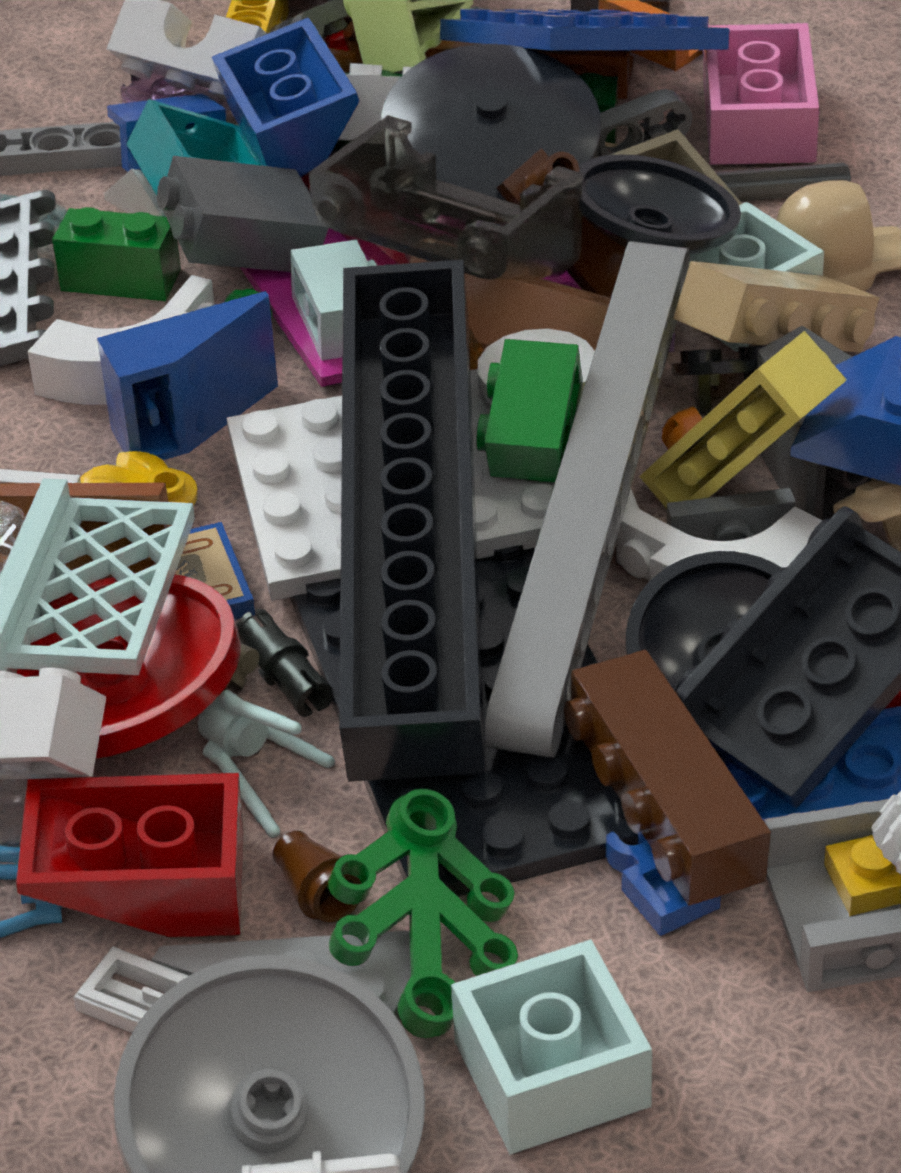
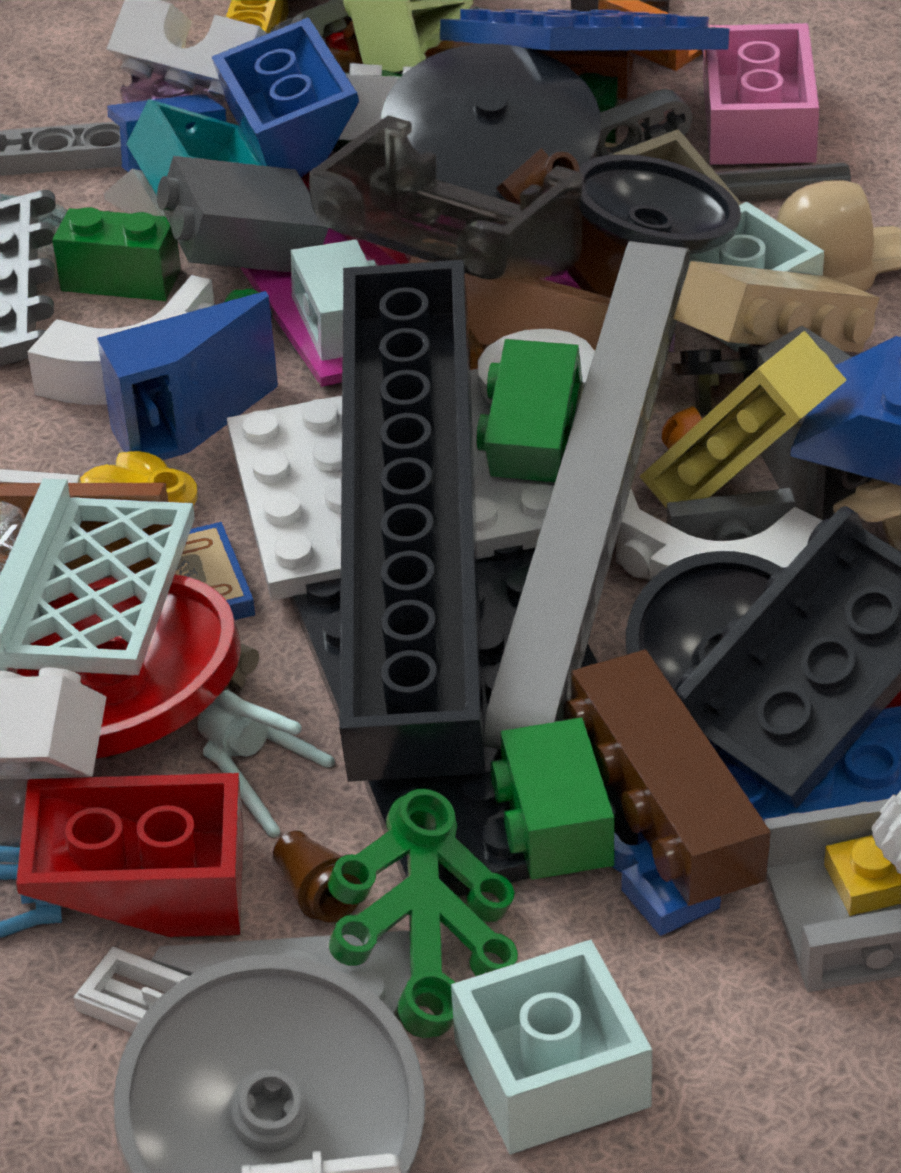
(284, 663): pearl dark grey pin -> none
(555, 799): none -> green brick

